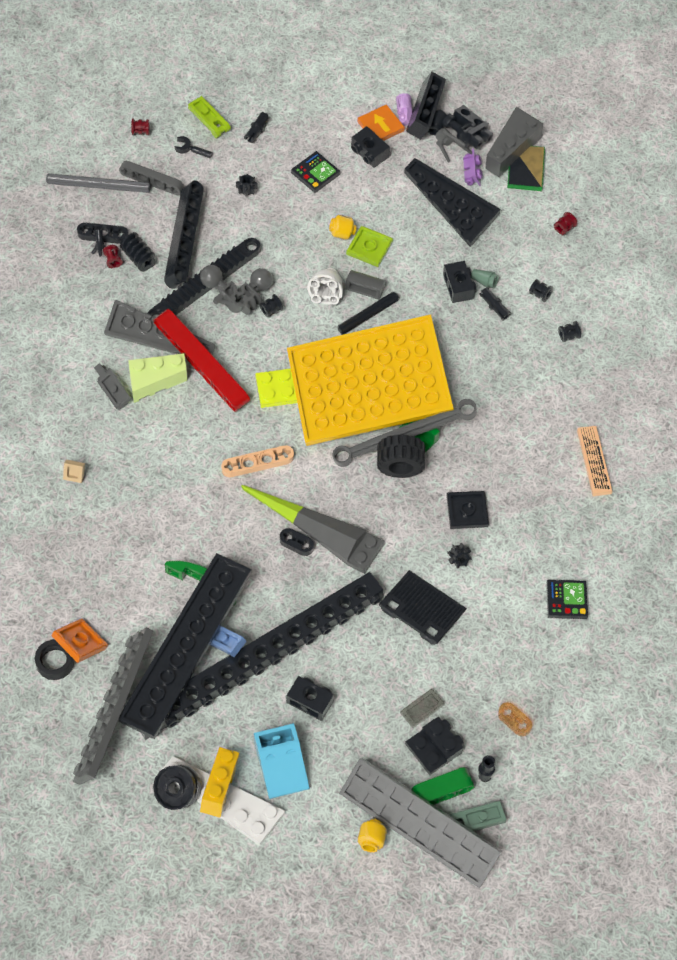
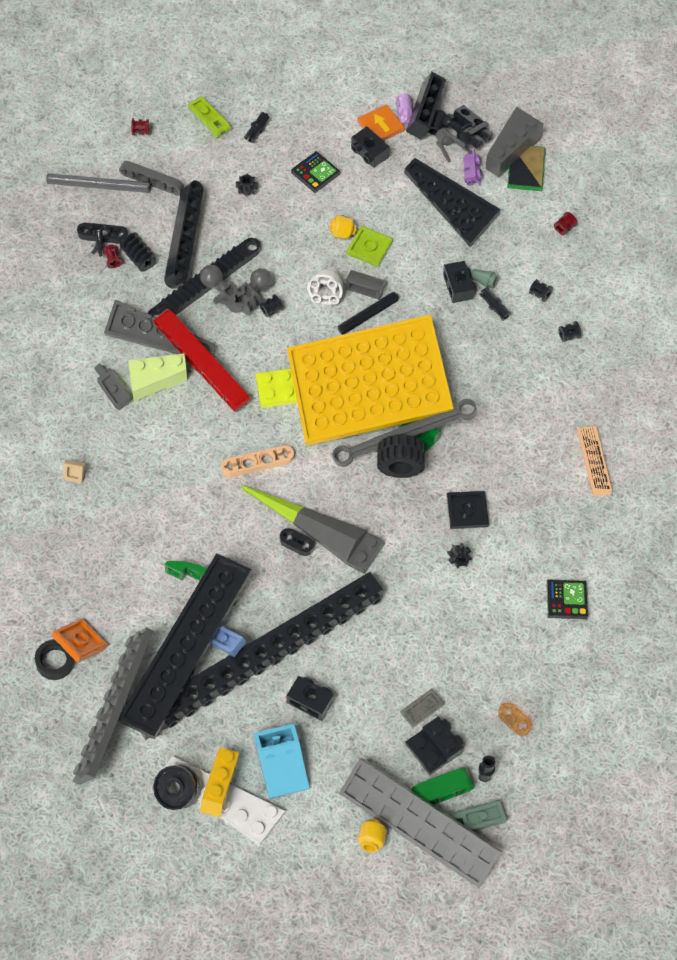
(187, 147): black piece -> none
(422, 607): black window -> none

